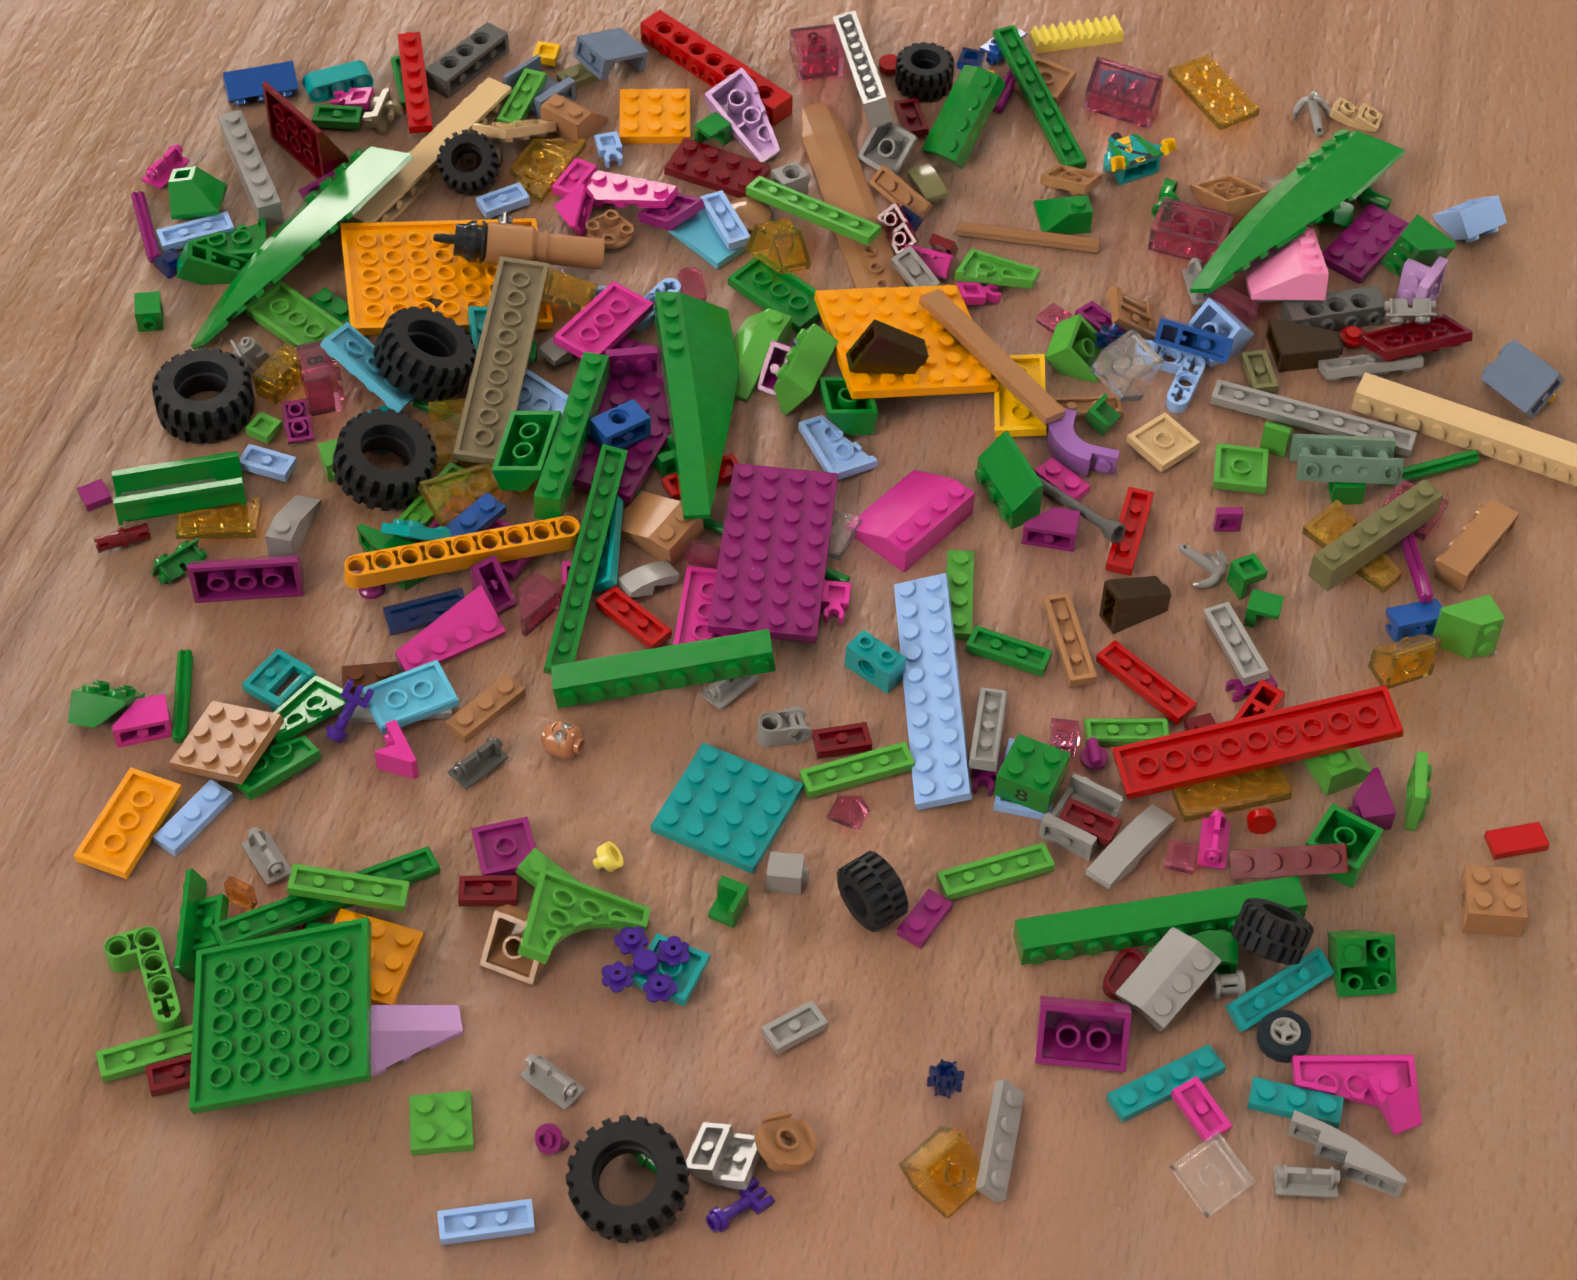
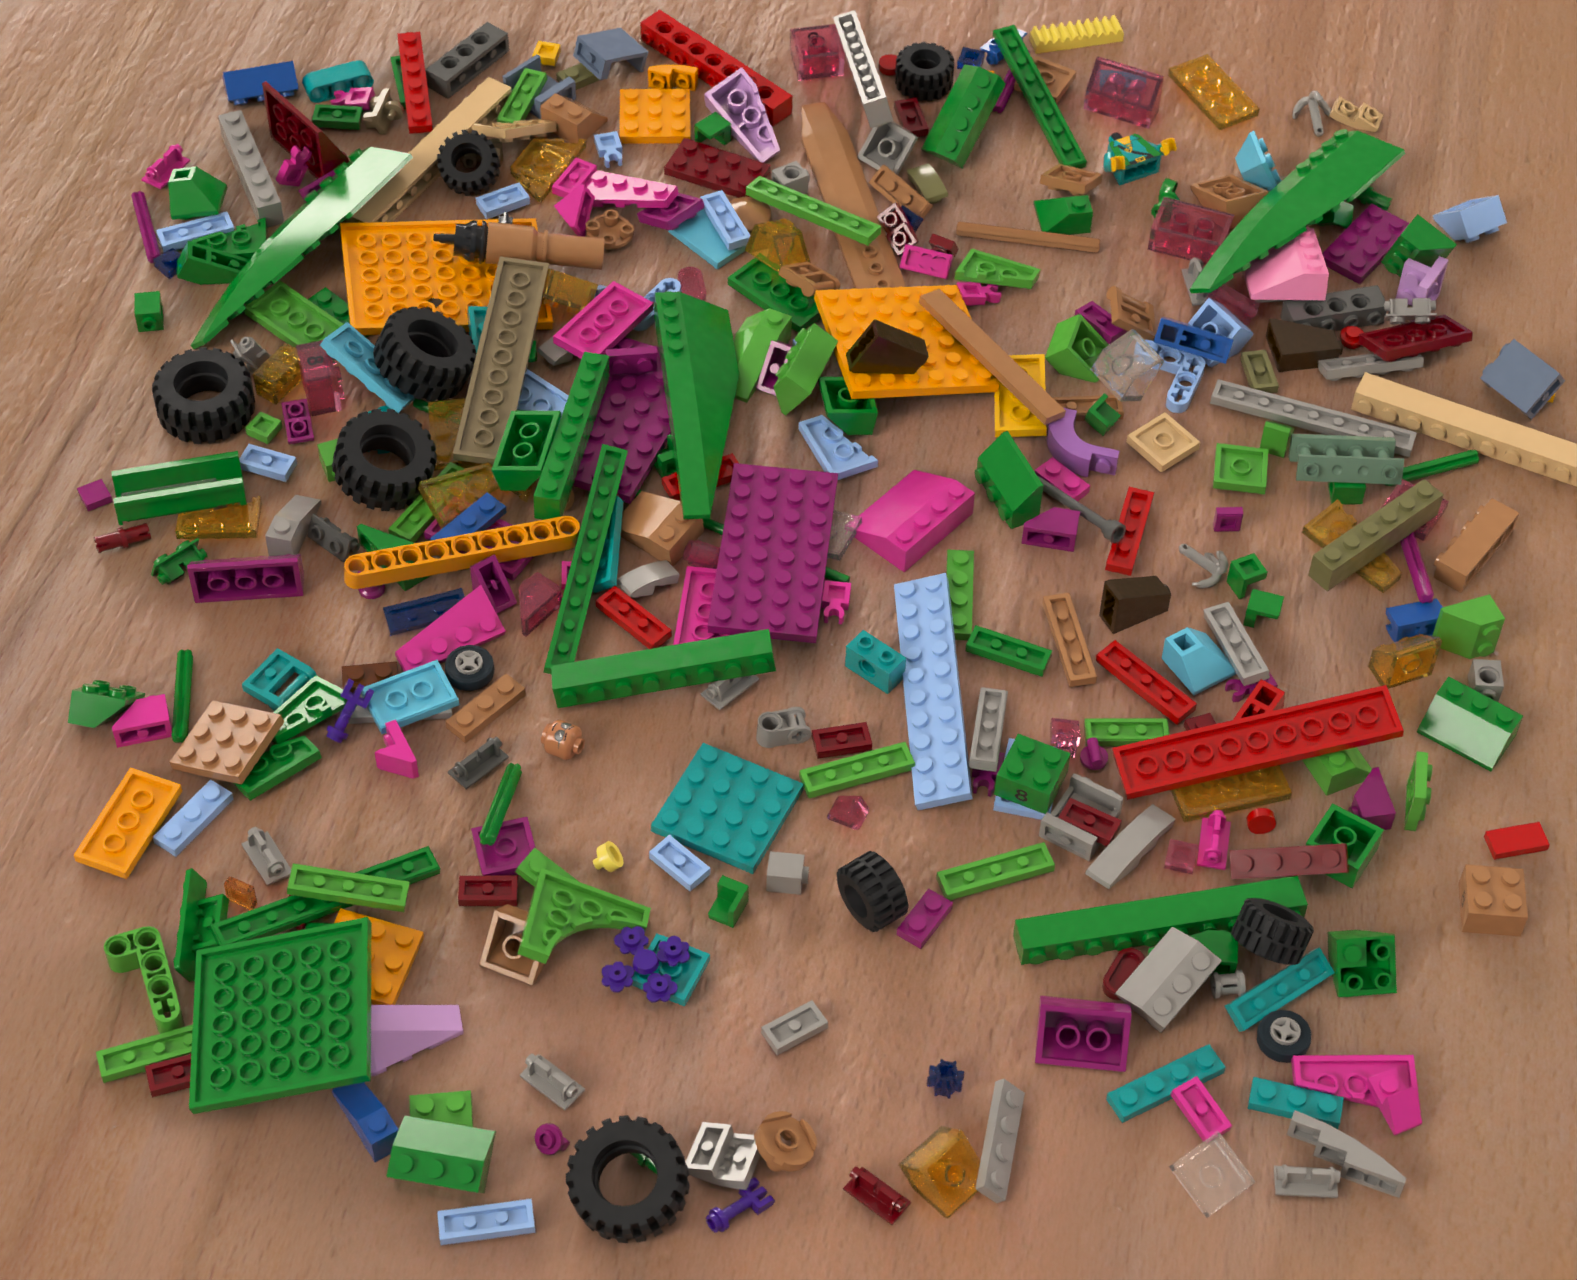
(293, 170): none -> dark pink plate
(331, 538): none -> dark grey hinge
(368, 1118): none -> blue slope
(414, 530): teal plate -> none
(442, 1154): none -> green slope
(478, 665): none -> black wheel
(500, 804): none -> green axle
(621, 426): blue brick -> none
(672, 76): none -> light orange slope
(679, 863): none -> light blue plate
(806, 277): none -> medium nougat plate
(876, 1195): none -> dark red hinge
(913, 269): light grey plate -> none
(1051, 316): clear pink plate -> none
(1102, 336): clear blue gear -> none
(1196, 660): none -> medium azure slope
(1255, 164): none -> medium azure slope
(1470, 724): none -> slope
(1486, 678): none -> light grey brick

